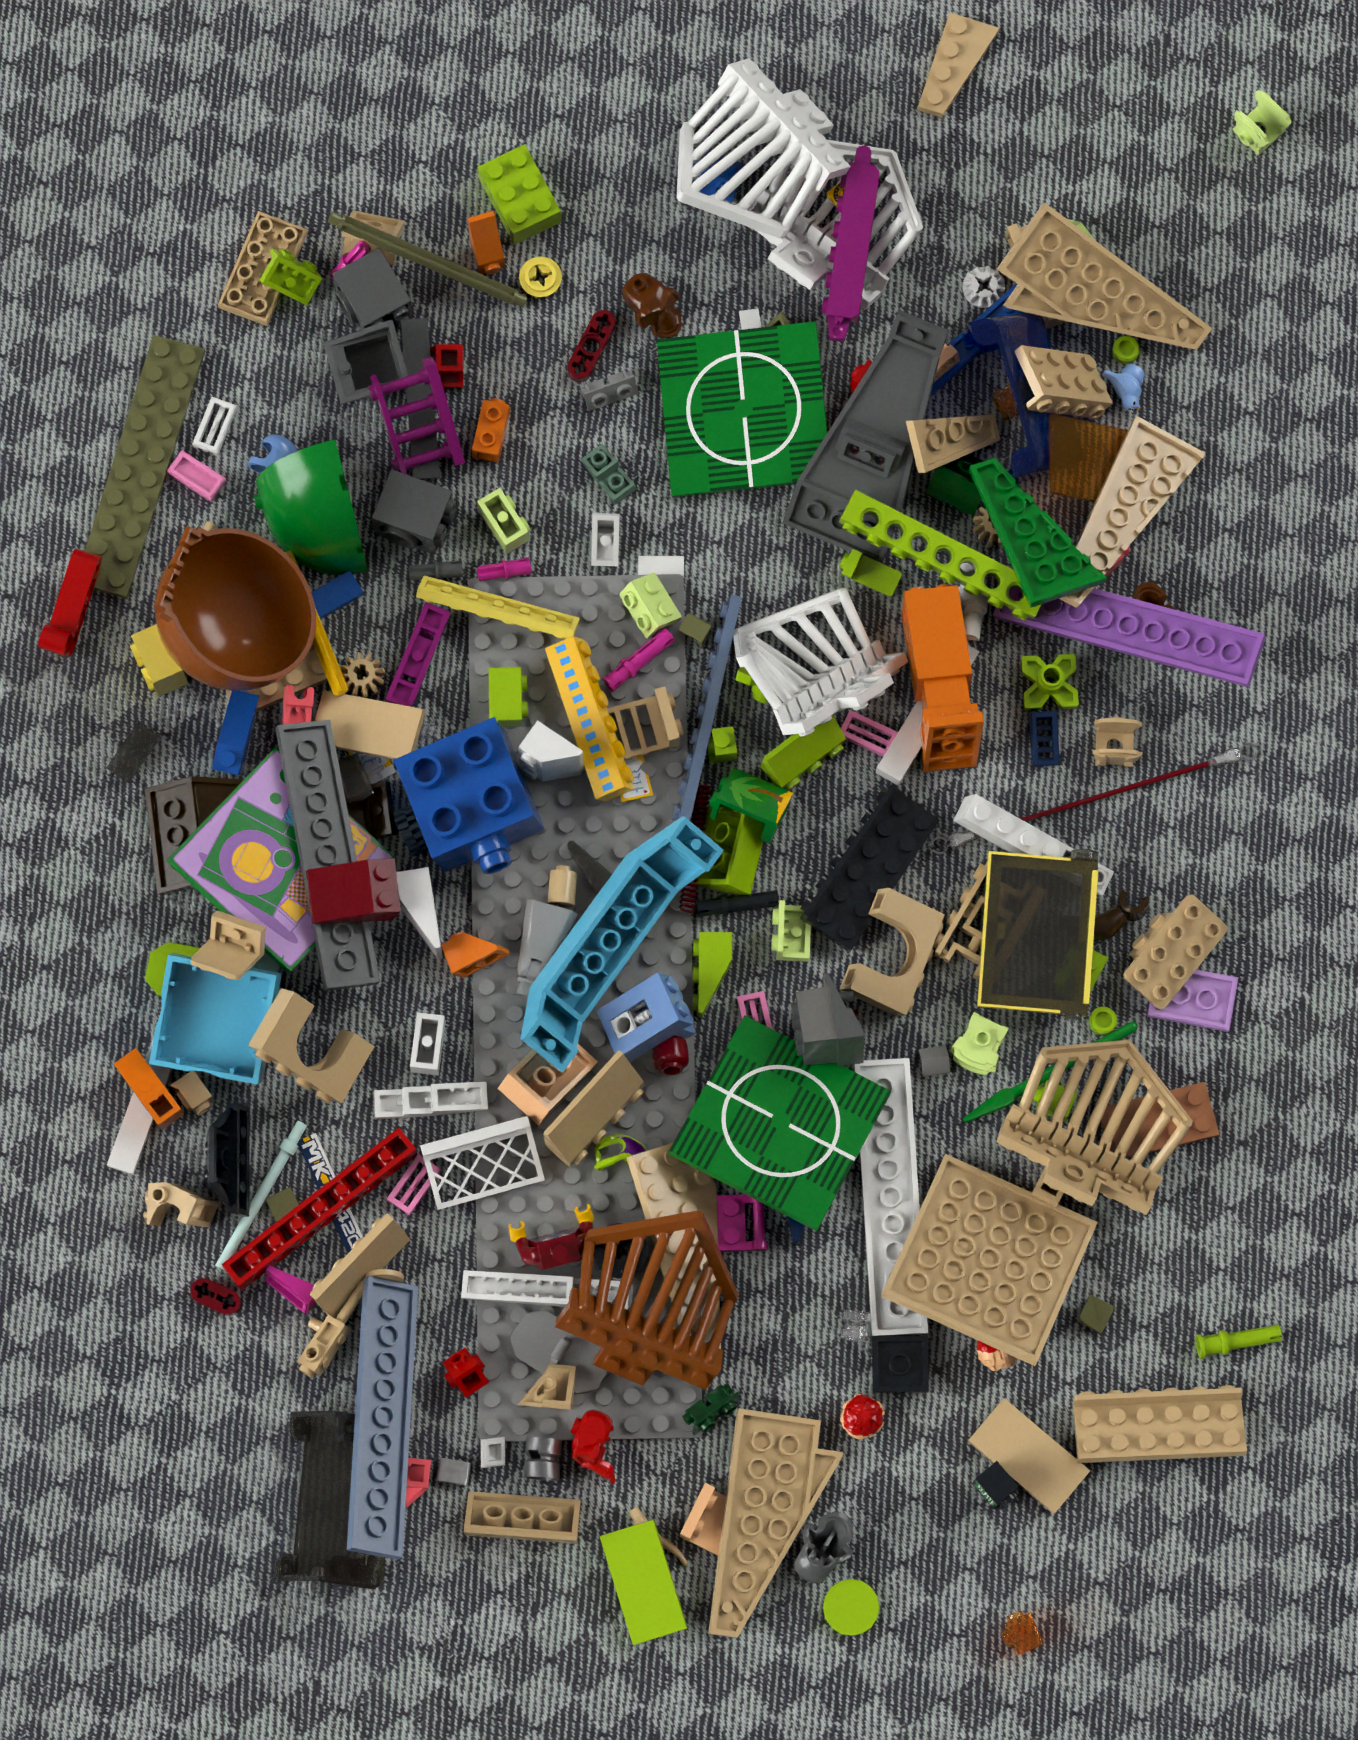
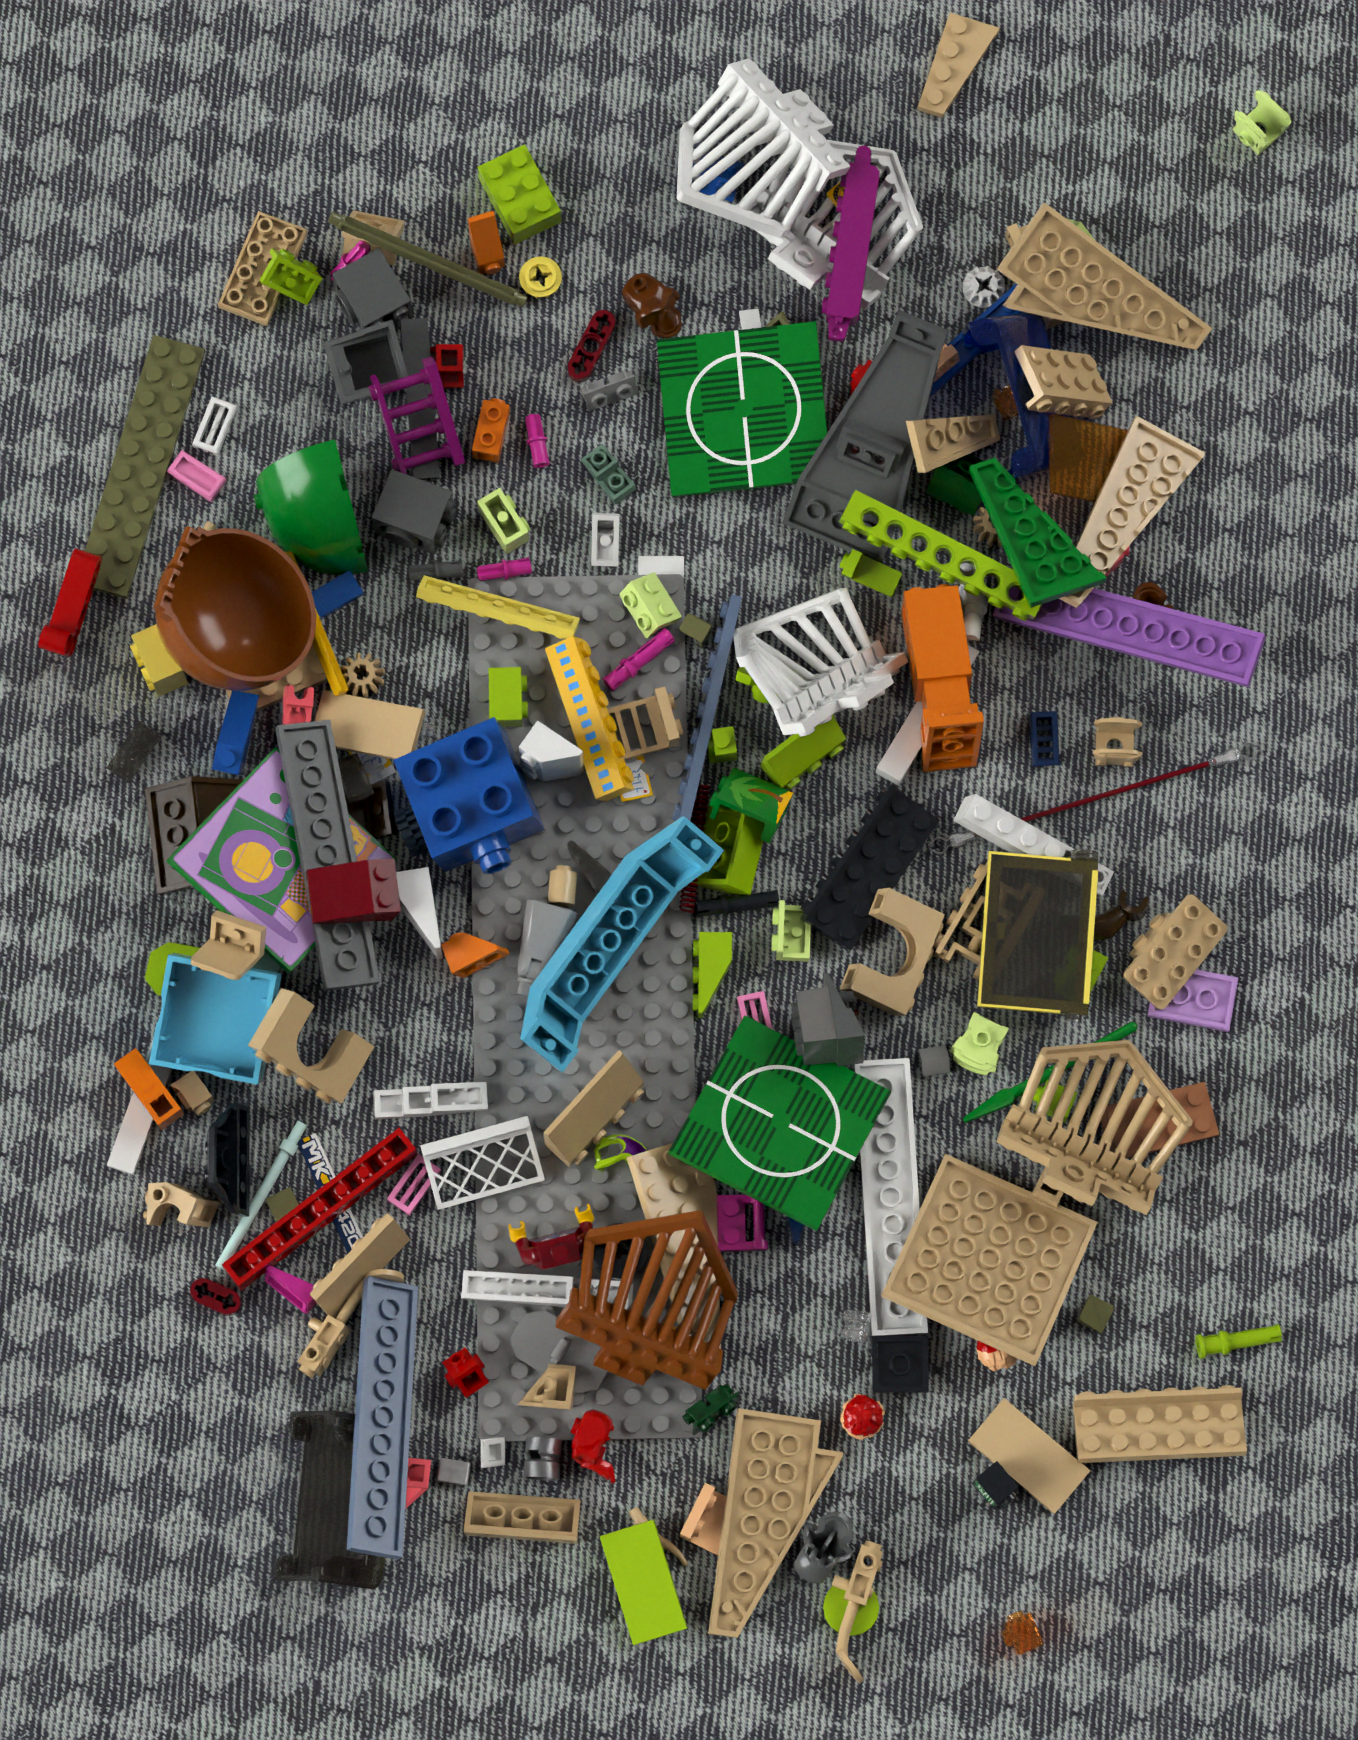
(277, 448): medium blue helmet -> none
(418, 655): magenta hinge -> none
(427, 1044): white brick -> none
(537, 441): none -> dark pink axle
(540, 1087): light nougat slope -> none
(654, 1015): medium blue brick -> none
(671, 1055): dark red head -> none
(857, 1592): none -> tan piece
(869, 723): bright pink tile -> none
(1060, 691): lime plant -> none
(1103, 1020): lime tile -> none
(1125, 349): lime tile -> none
(1127, 385): light blue animal -> none

